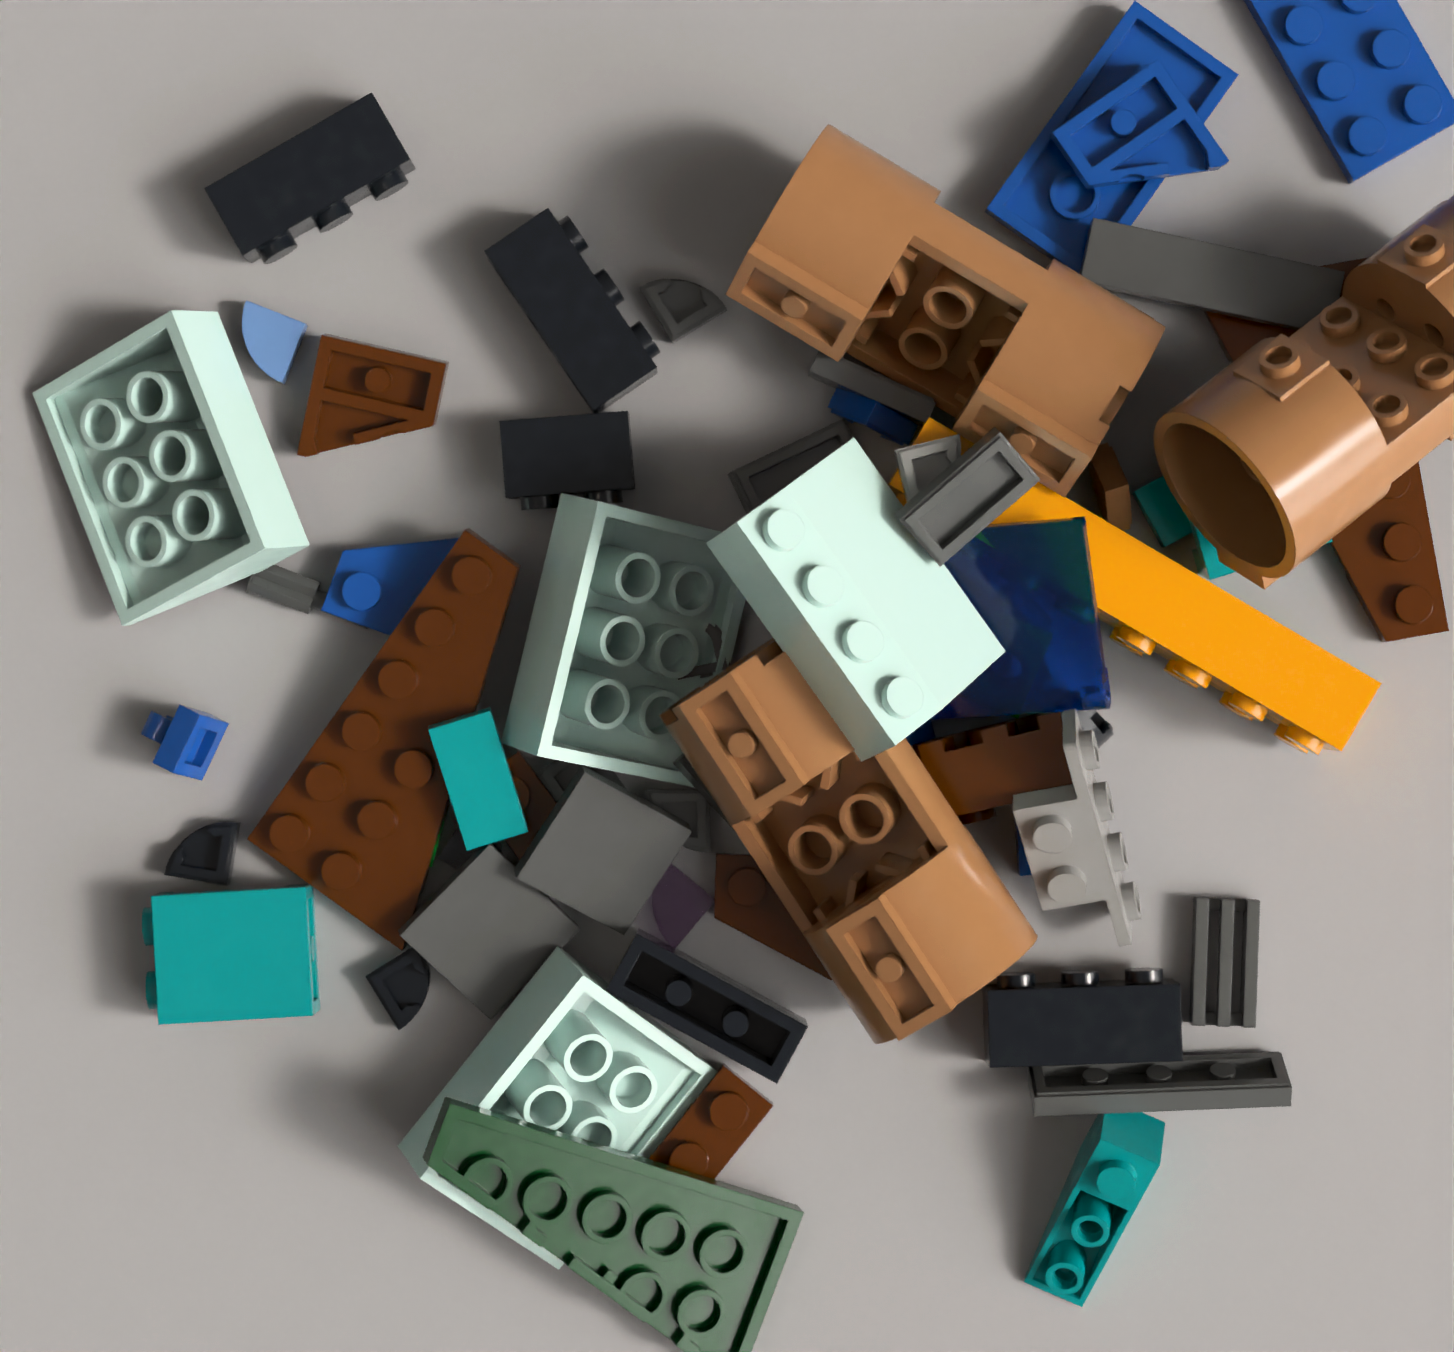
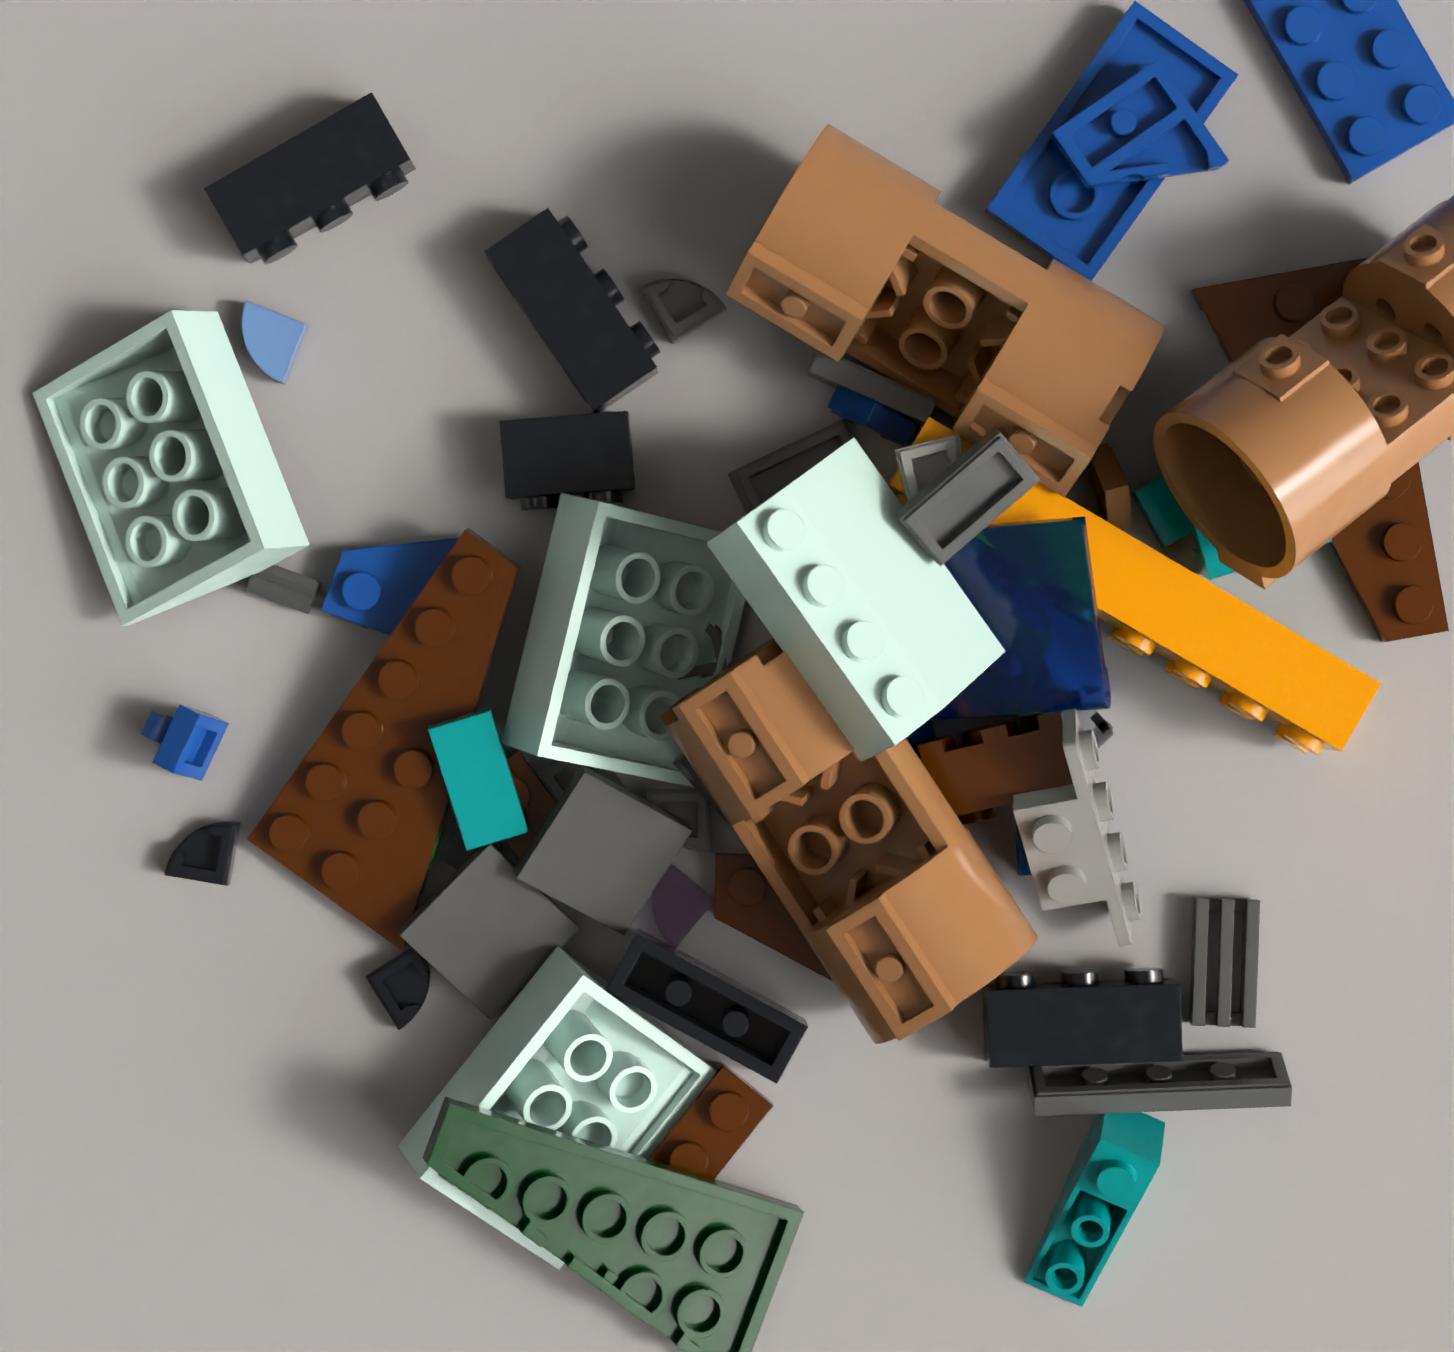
(232, 954): teal panel -> none
(368, 394): reddish brown wing -> none
(1207, 275): dark grey tile -> none

